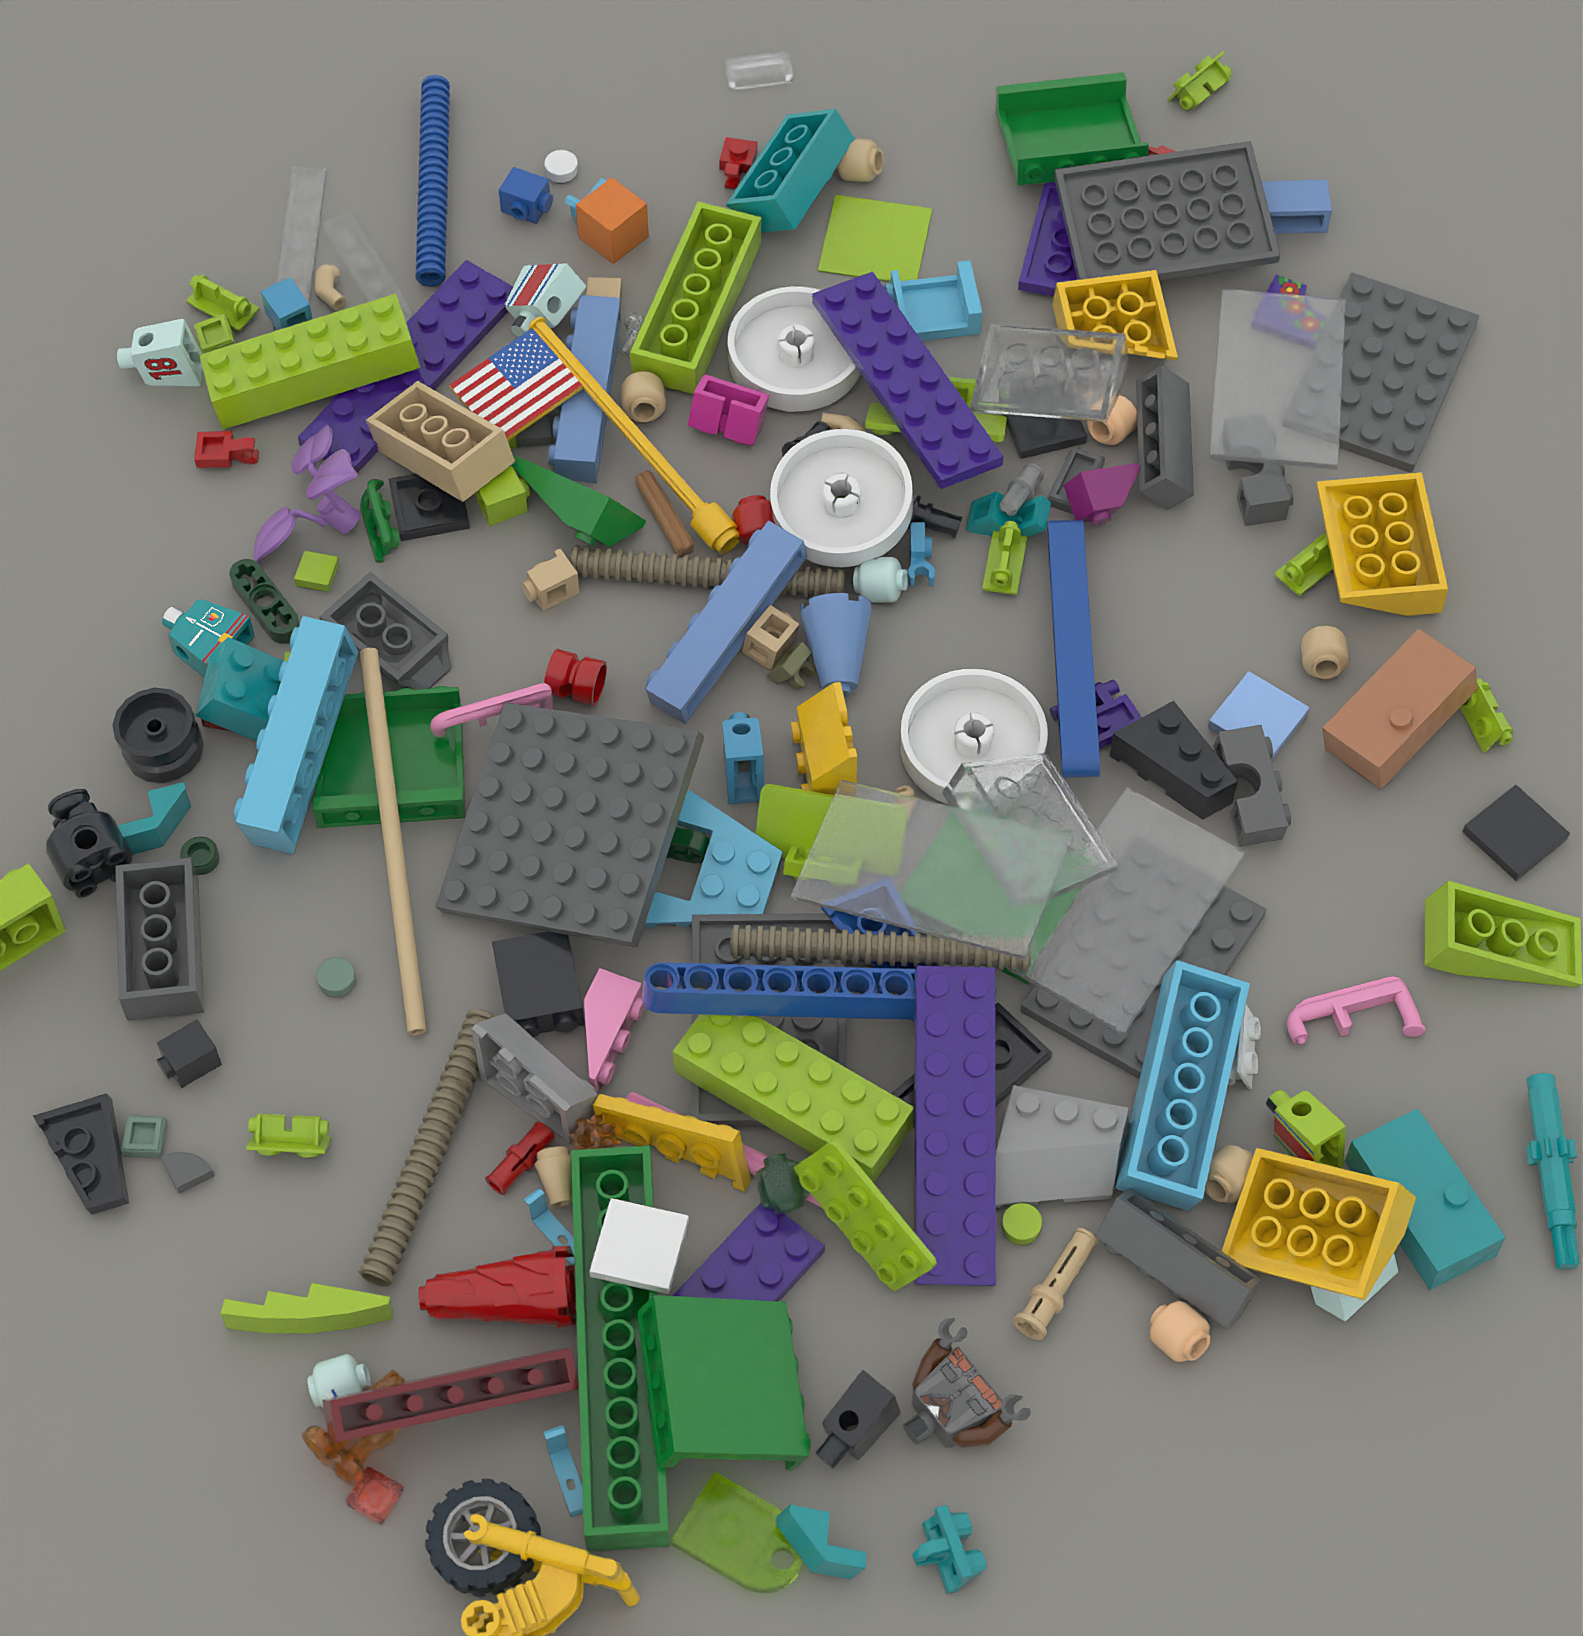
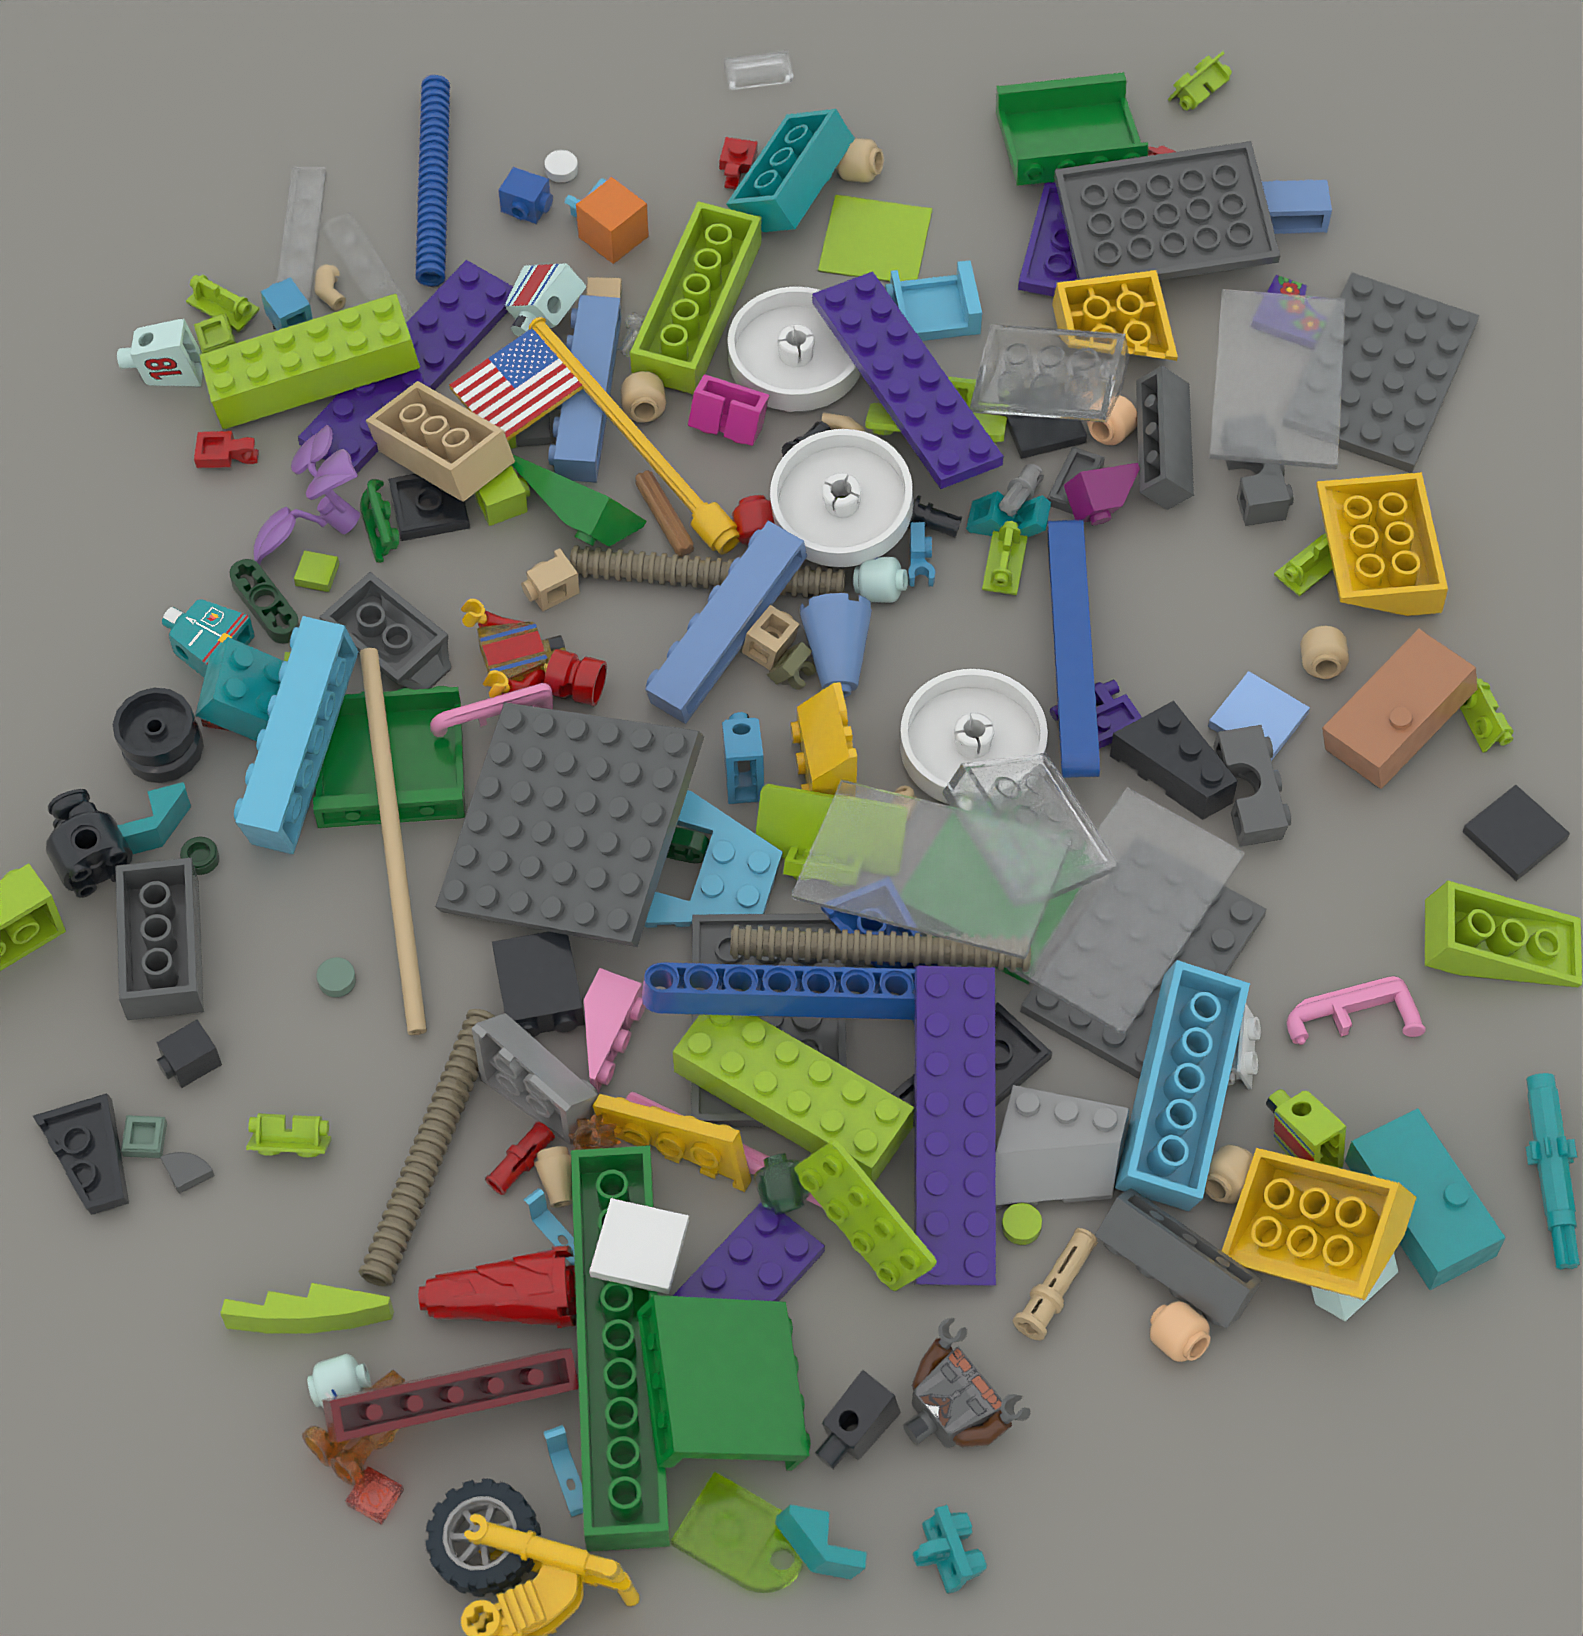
(510, 649): none -> torso

